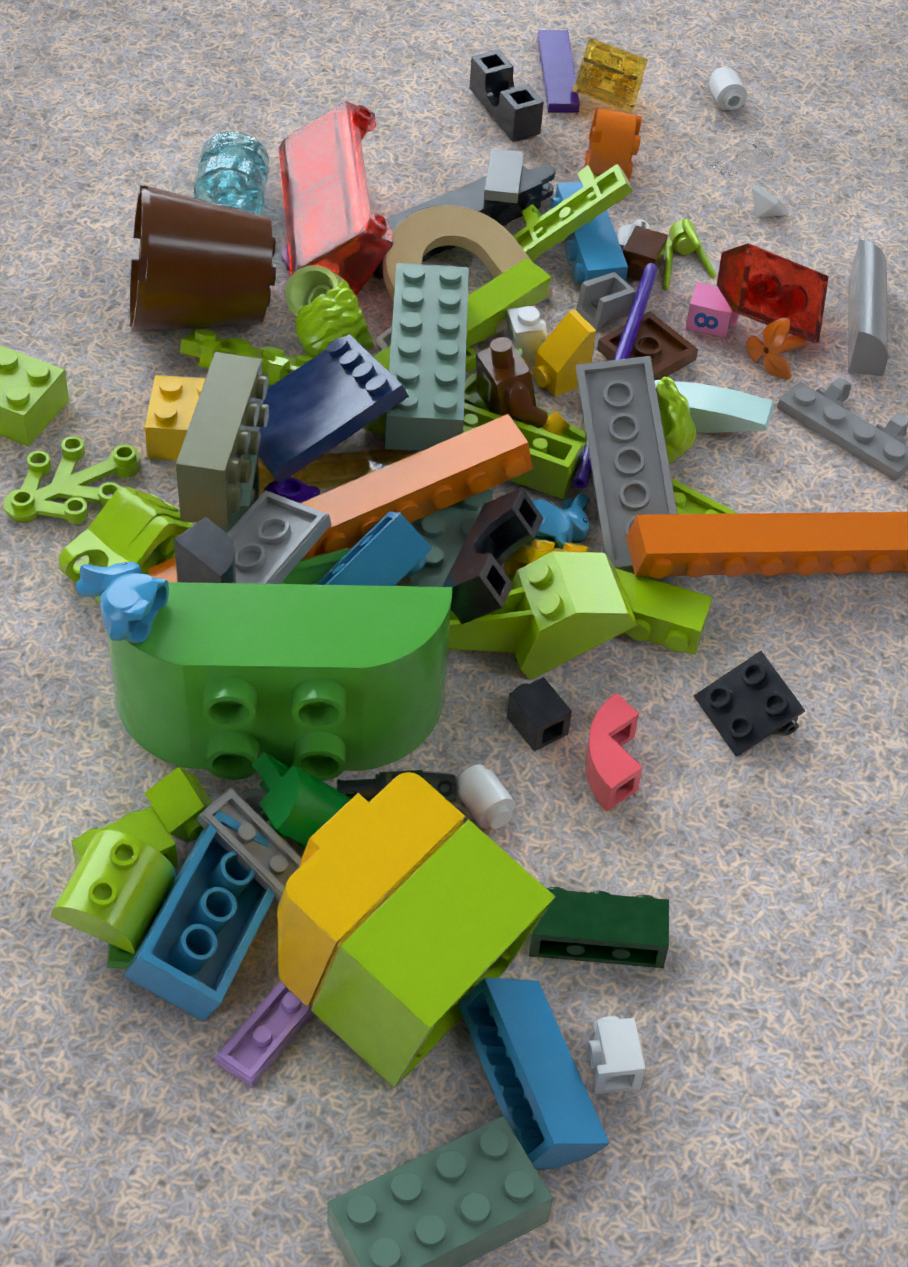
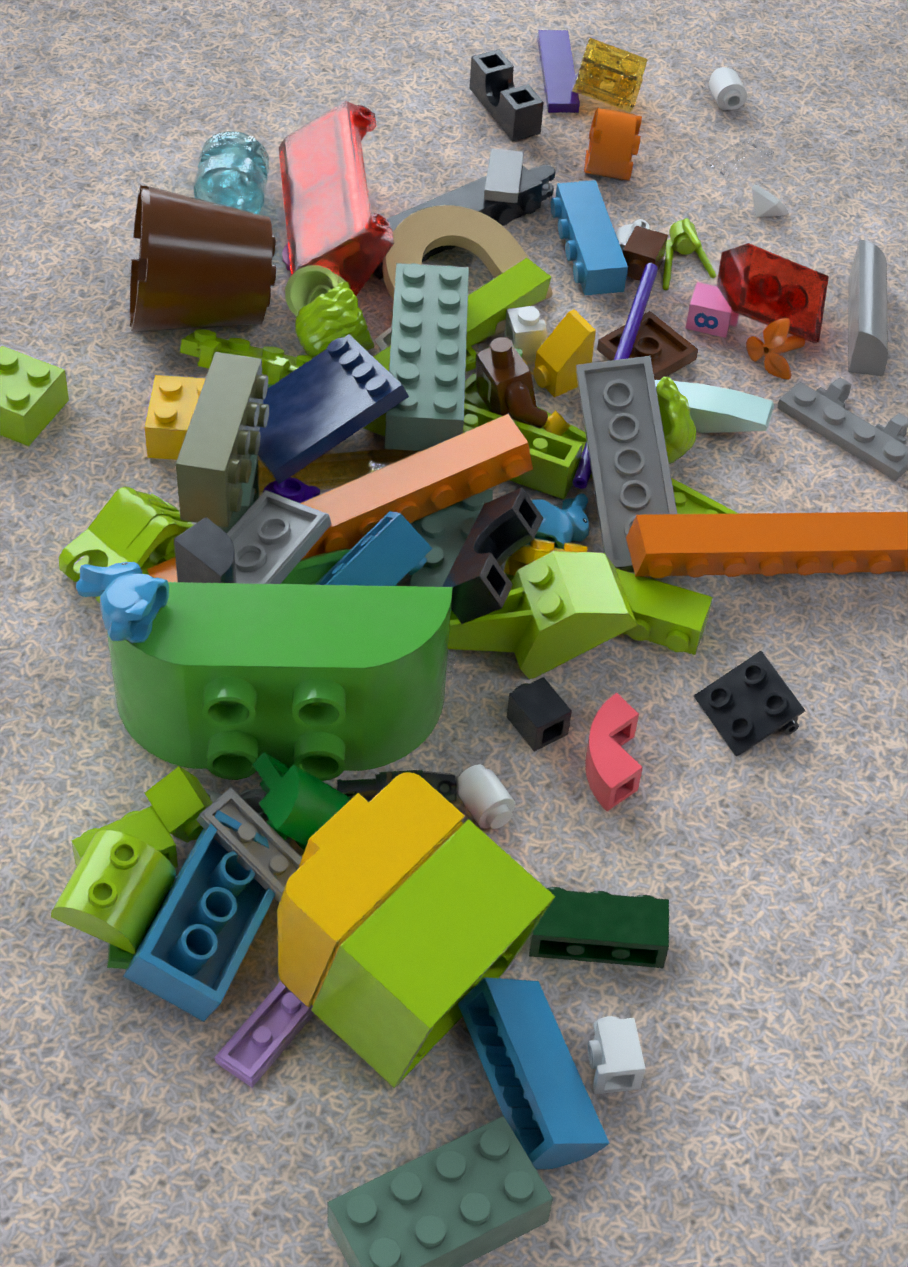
(30, 501): lime plant -> none
(574, 212): lime hinge -> none
(605, 300): light grey window -> none

